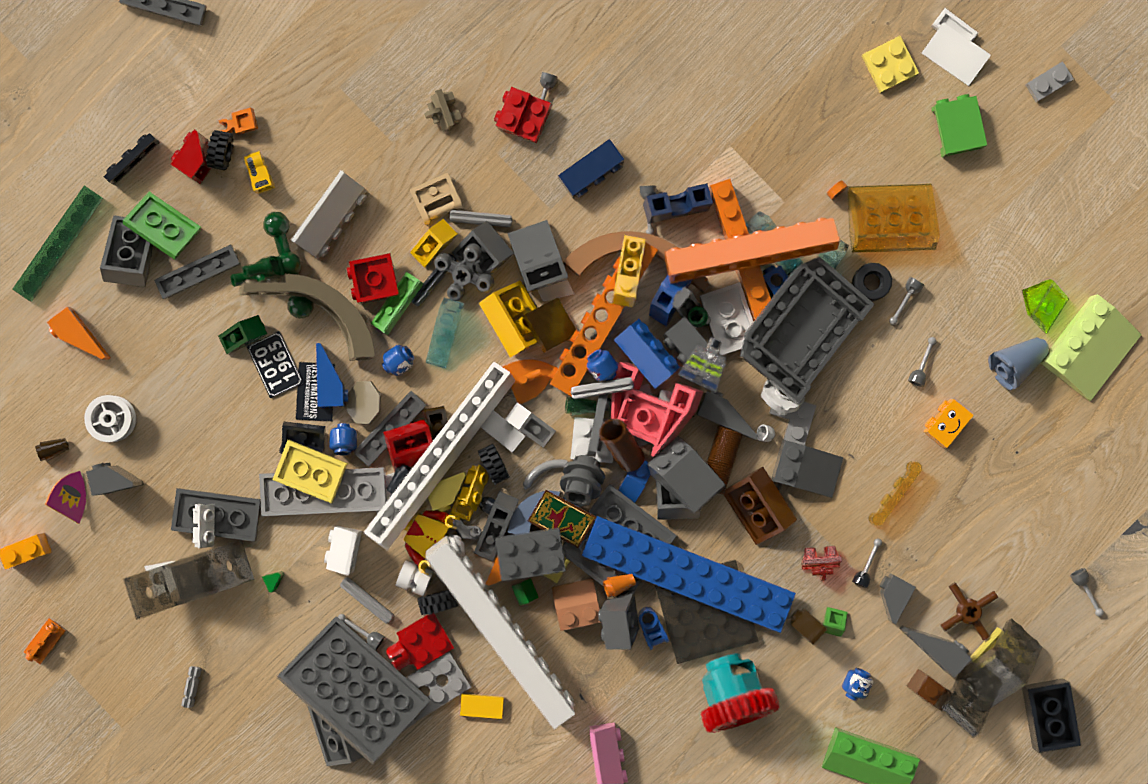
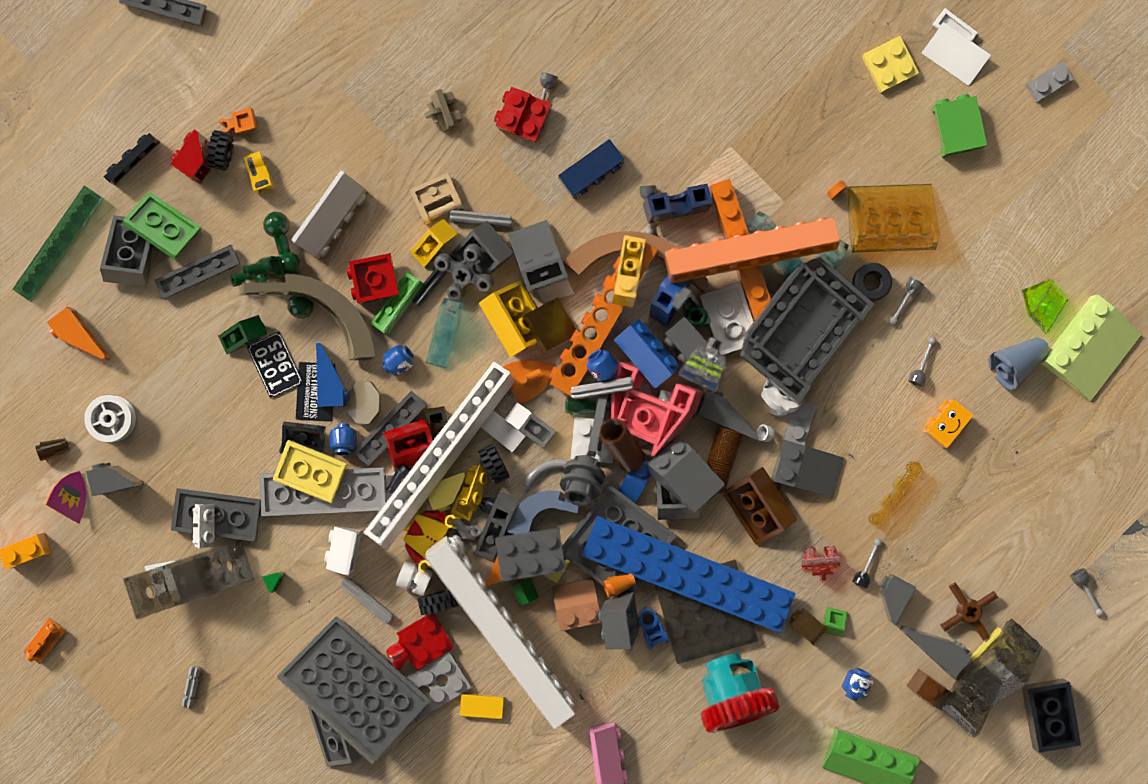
(373, 639): hinge -> none
(556, 512): sticker -> none
(772, 270): blue brick -> none

